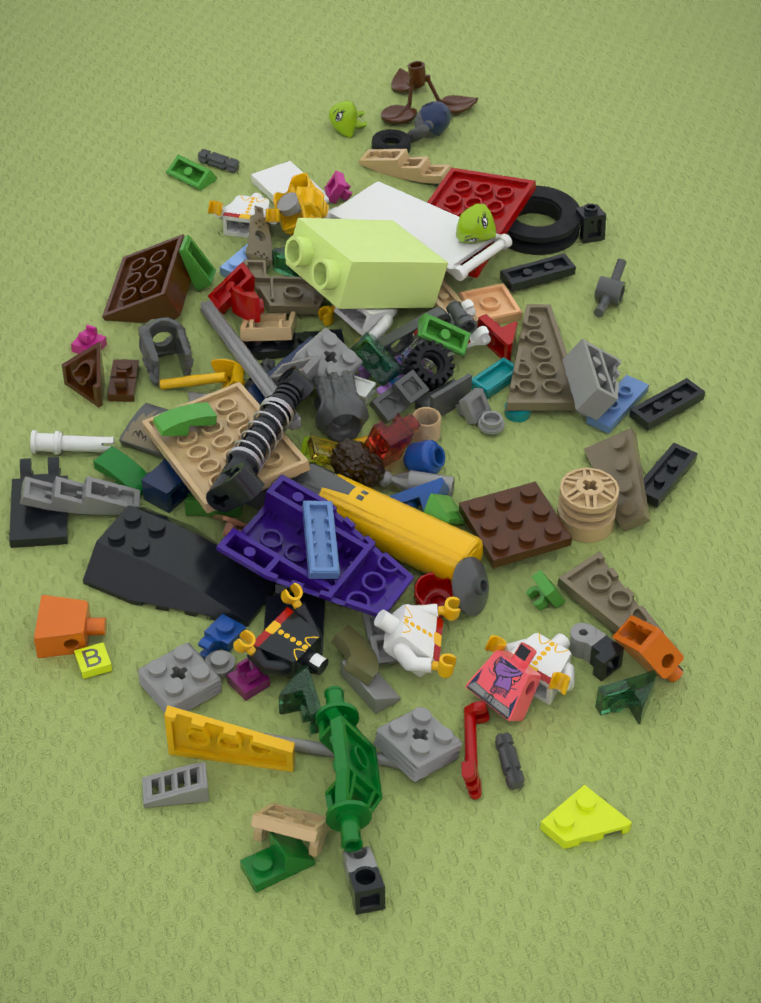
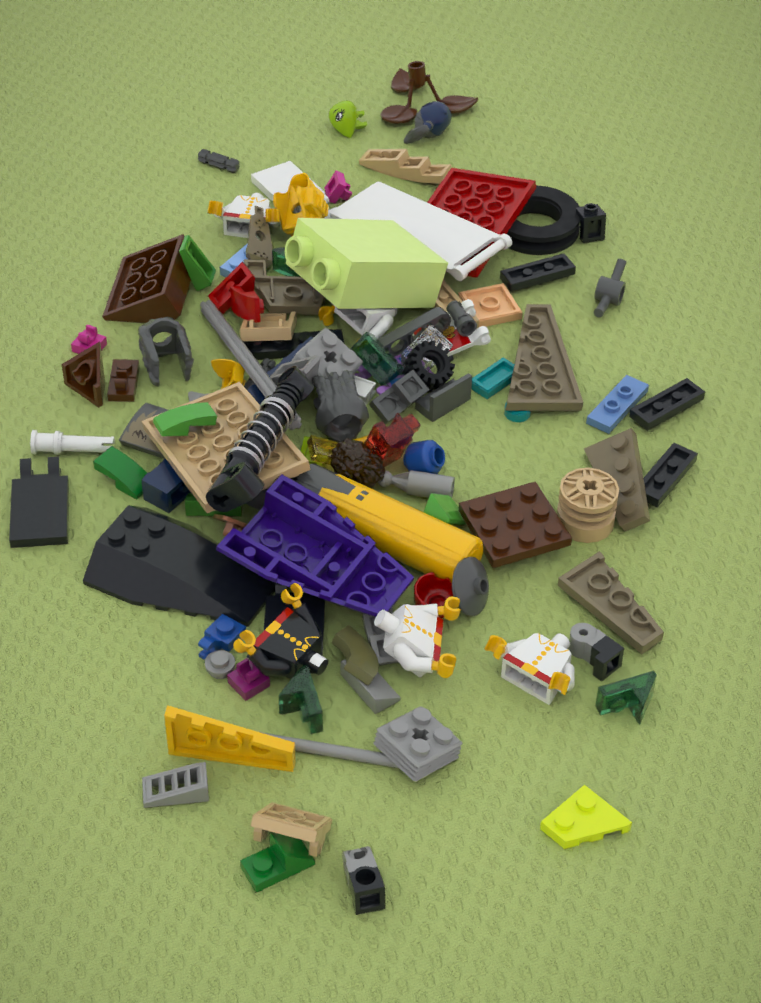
(65, 626): orange torso -> none
(70, 496): light grey slope -> none
(93, 660): neon yellow tile -> none
(180, 679): light grey brick -> none
(191, 173): bright green slope -> none
(193, 380): yellow piece -> none
(288, 204): light grey tile -> none
(320, 540): medium blue plate -> none
(357, 781): green plate -> none
(400, 138): black tyre -> none
(420, 494): blue slope -> none
(430, 424): tan piece -> none
(442, 332): bright green slope -> none
(473, 405): light grey tile -> none
(473, 714): red hinge -> none
(476, 225): lime piece -> none
(491, 423): light grey plate -> none
(502, 338): red slope -> none
(507, 682): coral torso -> none
(509, 761): dark grey axle -> none
(546, 590): bright green tile -> none
(592, 378): light grey wedge -> none
(650, 648): orange torso -> none

